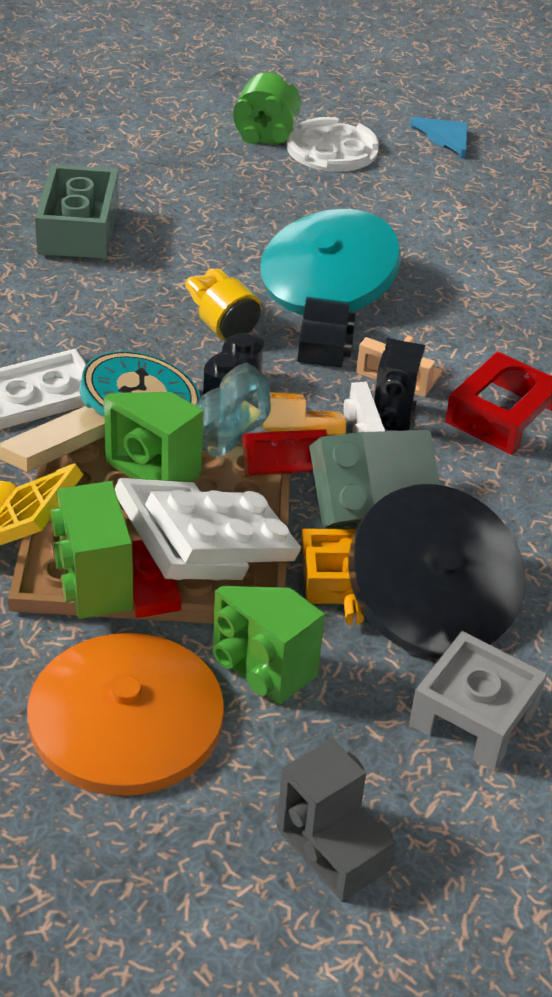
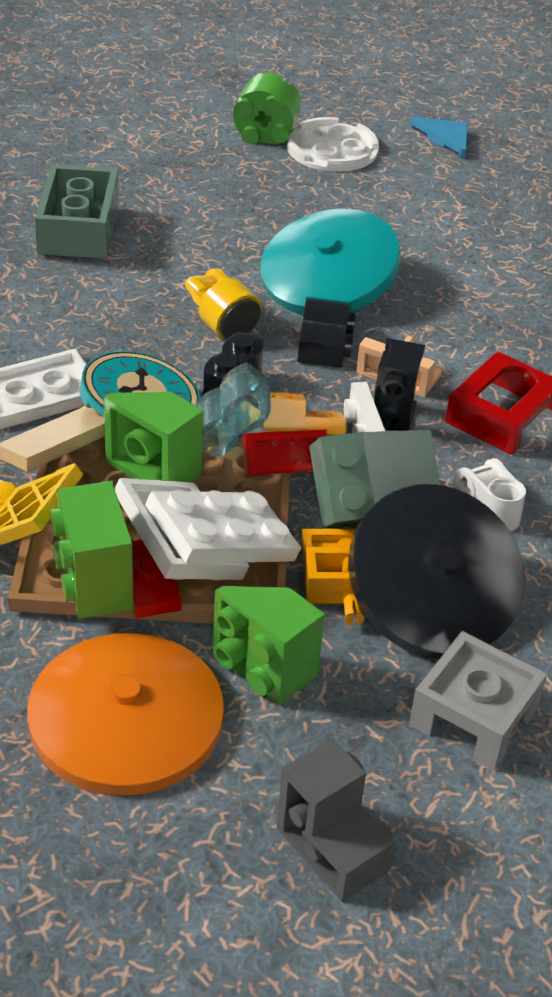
(495, 488): none -> white piece

